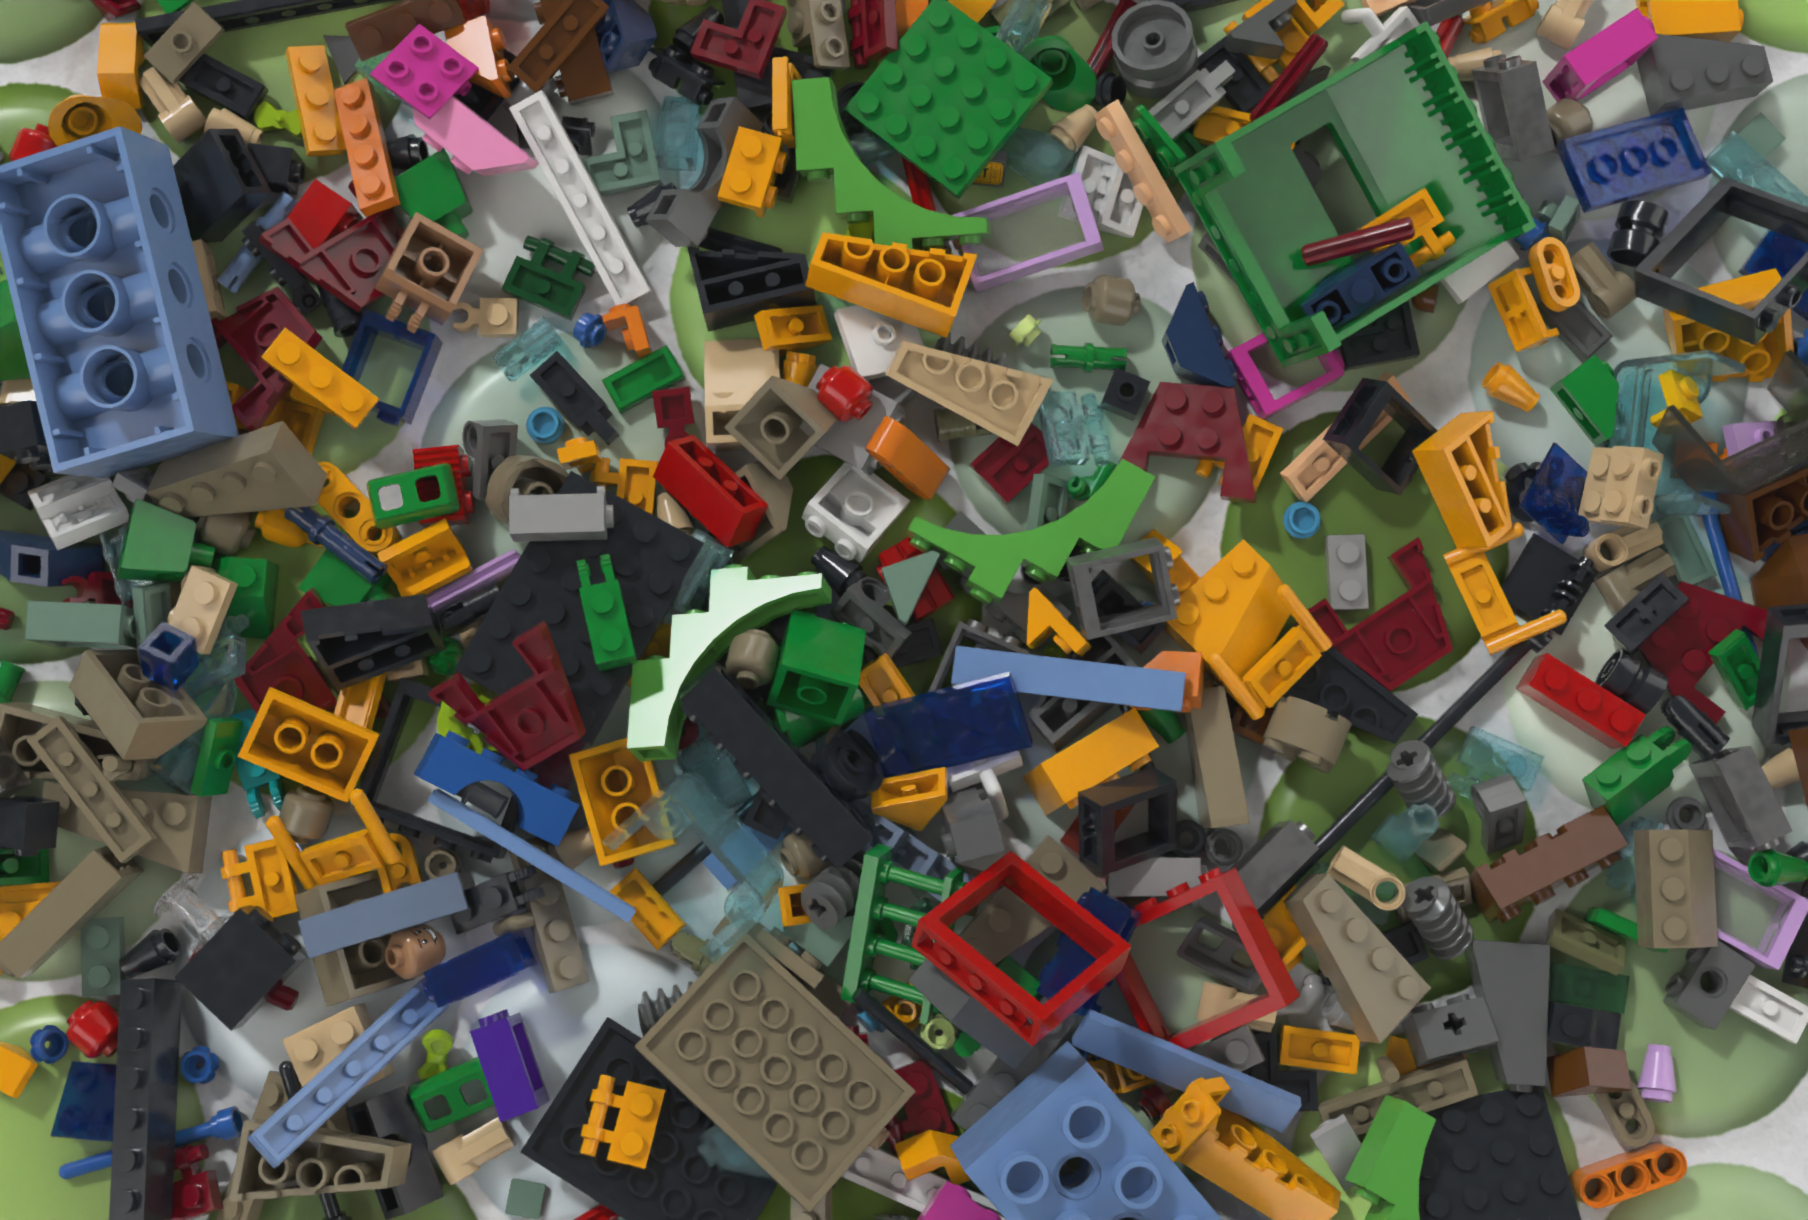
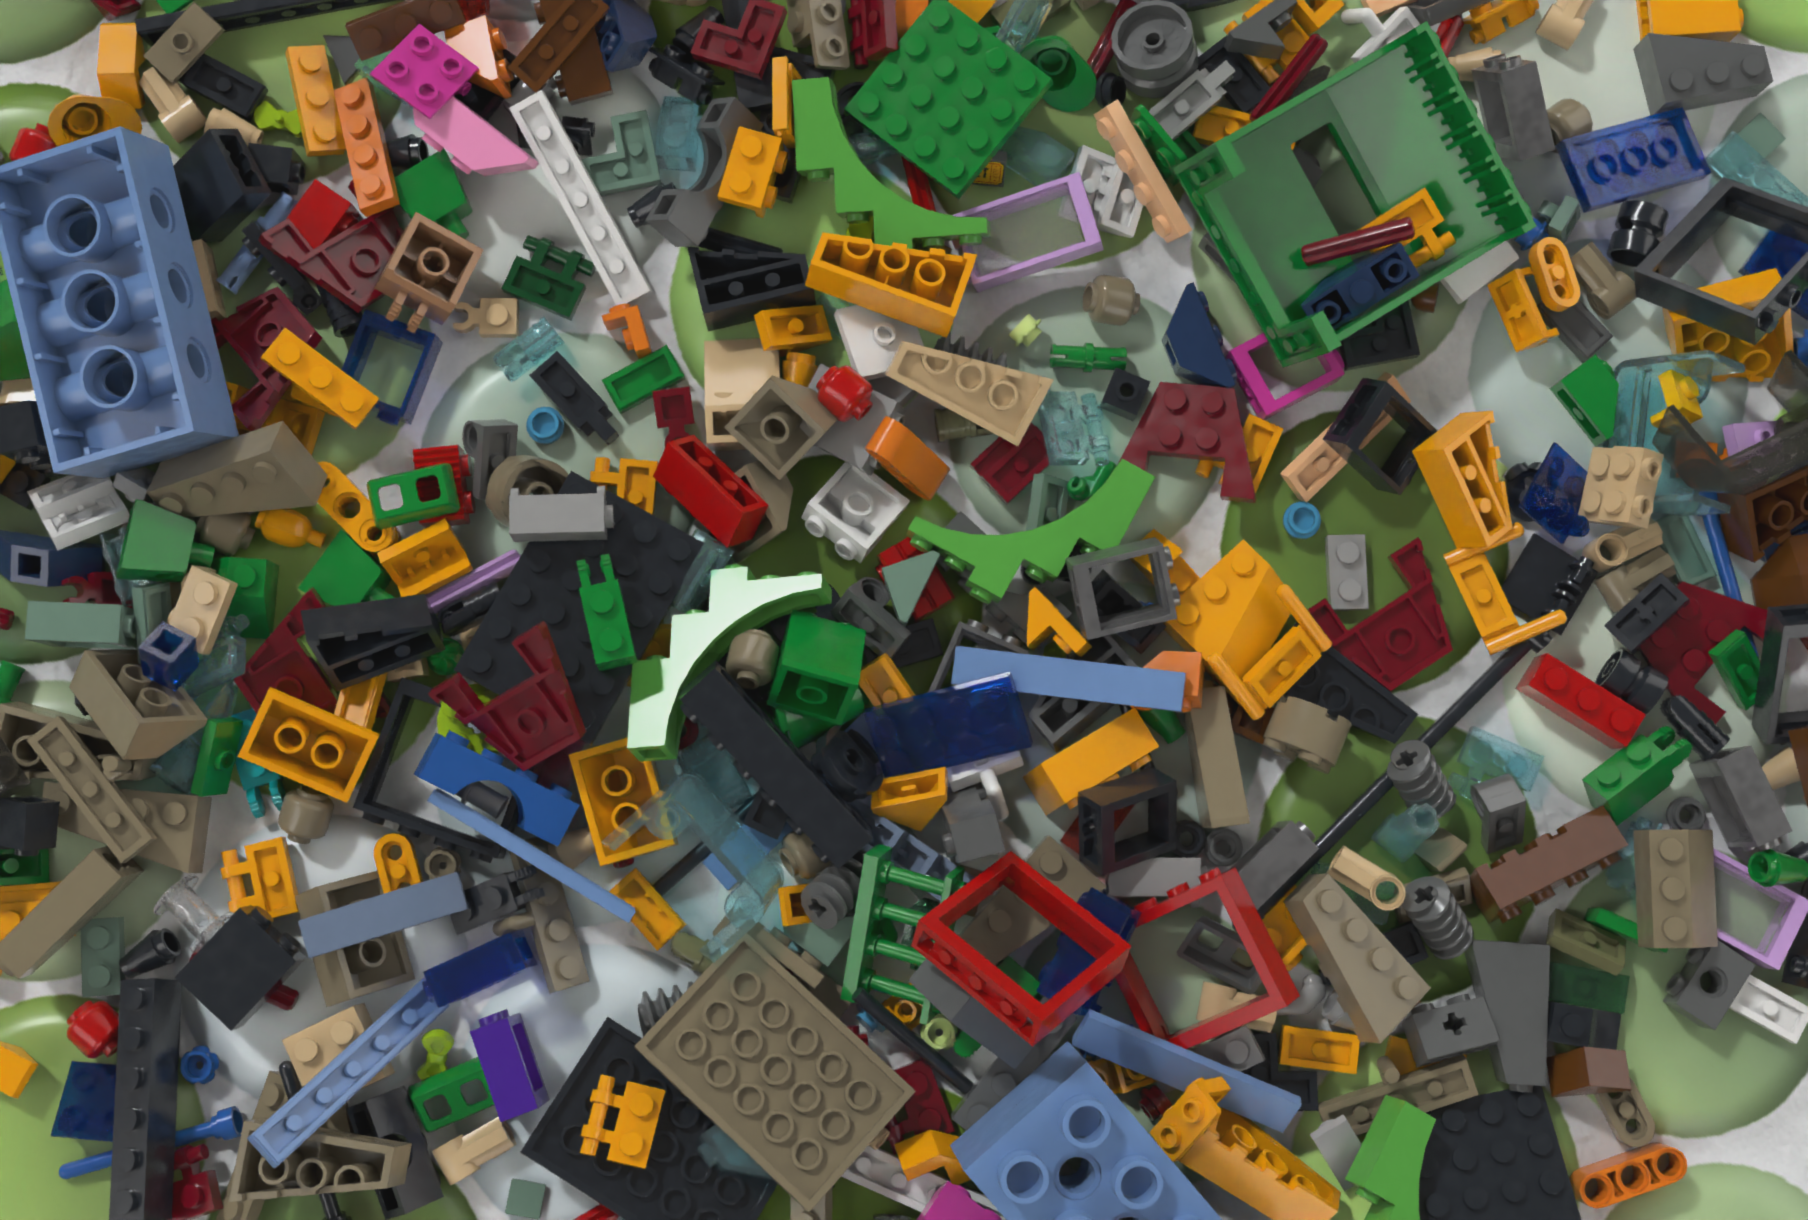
(57, 1044): blue plate -> none
(323, 531): dark blue pin -> none
(342, 855): light orange plate -> none
(415, 951): medium nougat head -> none
(579, 454): light orange plate -> none
(590, 330): blue plate -> none
(673, 513): tan cone -> none
(837, 570): black cone -> none
(1074, 128): tan cone -> none
(1509, 387): light orange cone -> none
(1601, 57): dark pink window -> none
(1657, 1075): lavender cone -> none

